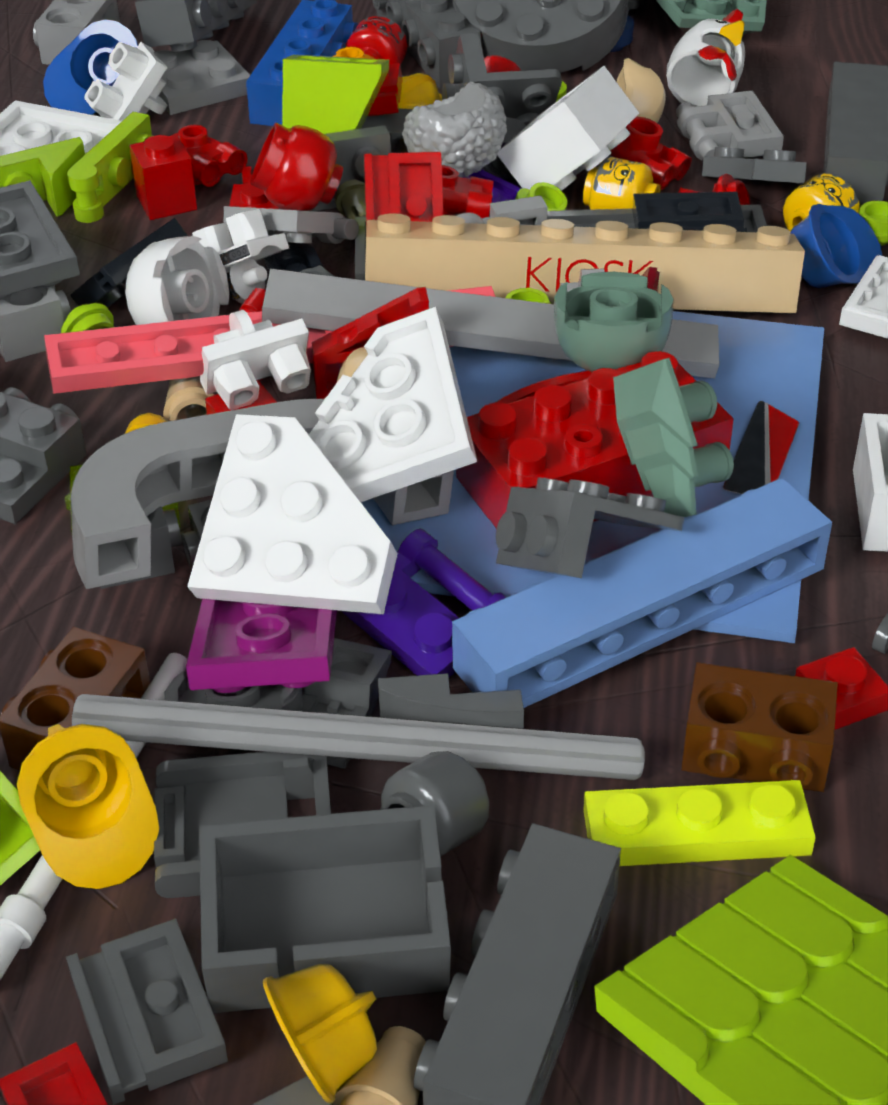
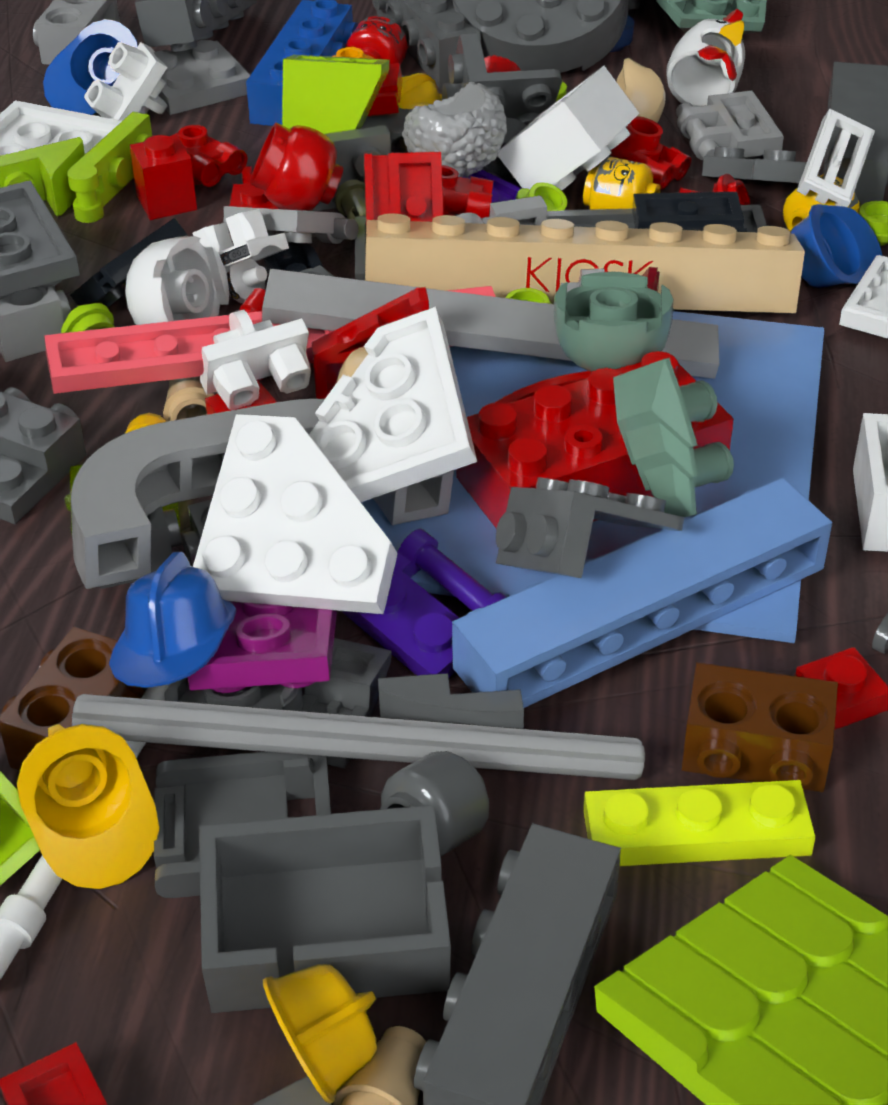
(147, 1010): dark grey plate -> none
(170, 625): none -> blue piece
(762, 449): sticker -> none
(825, 187): none -> white tile

